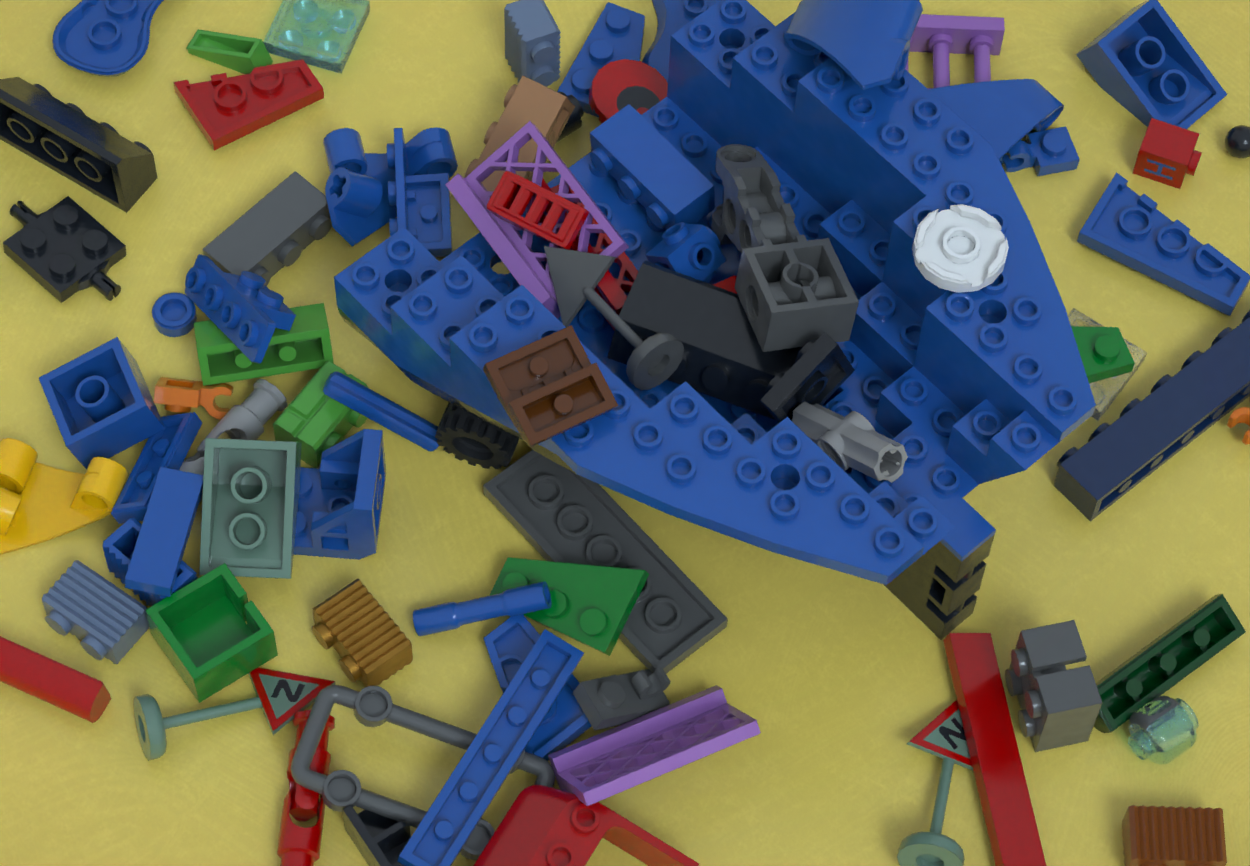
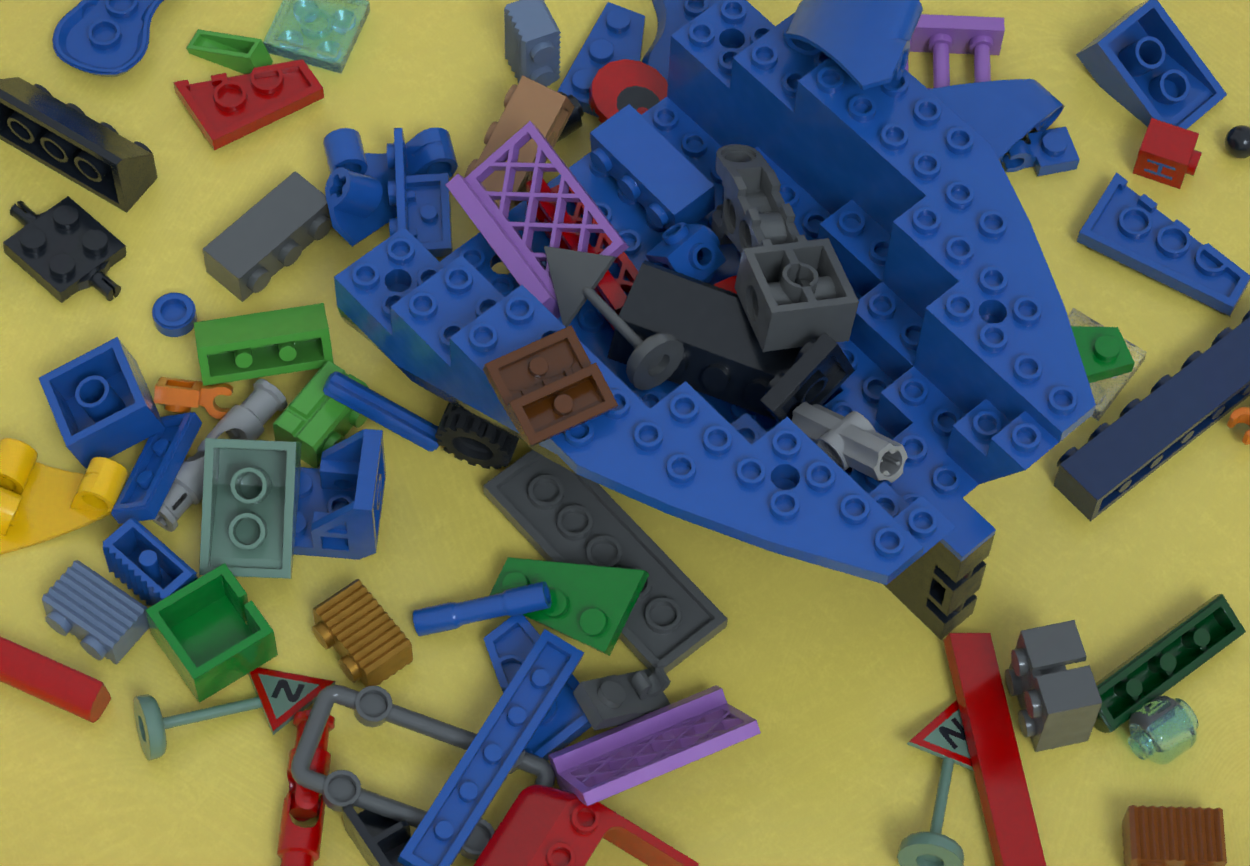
(164, 532): blue tile -> none
(238, 306): blue bracket -> none
(512, 198): red slope -> none
(960, 248): white tile -> none

